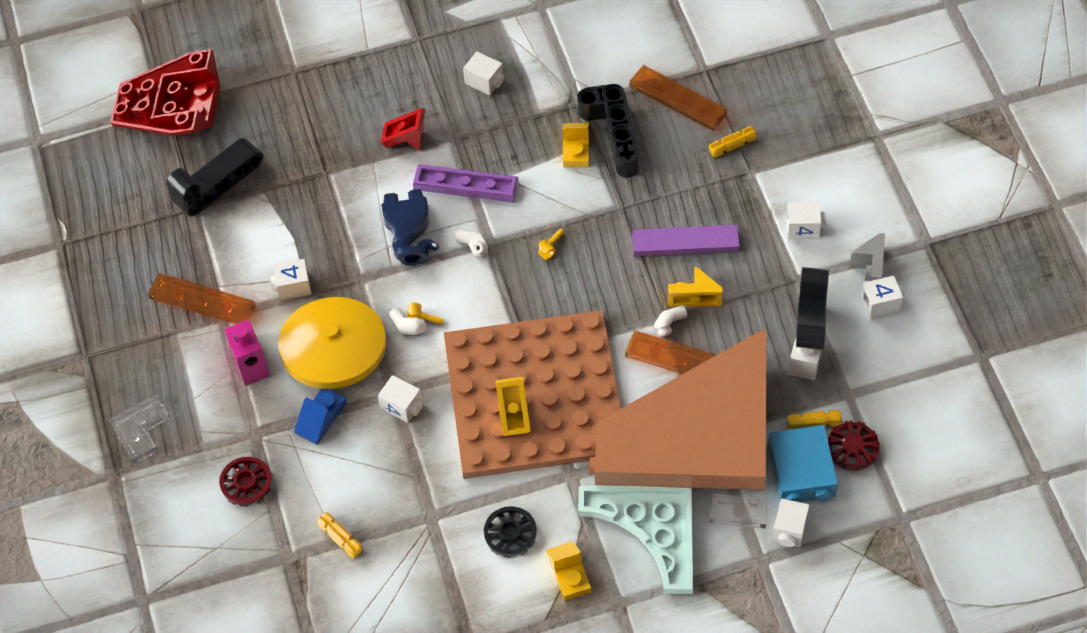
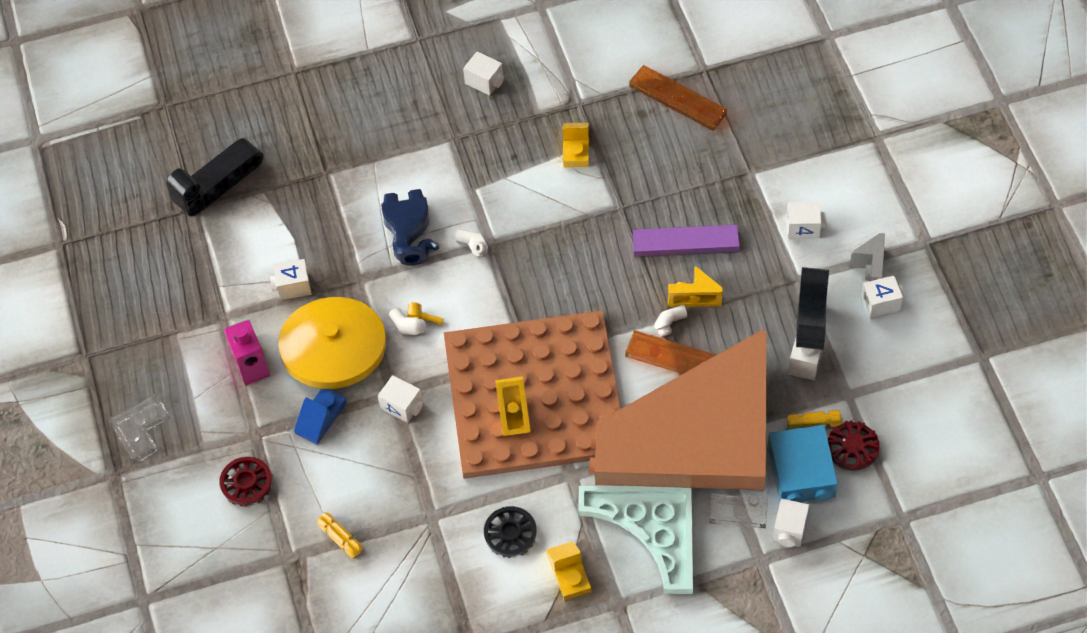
(171, 97): red wedge -> none
(201, 299): clear orange tile -> none
(405, 128): red slope -> none
(465, 183): medium lavender tile -> none
(546, 247): yellow hand -> none
(611, 104): black beam -> none
(732, 141): yellow axle -> none

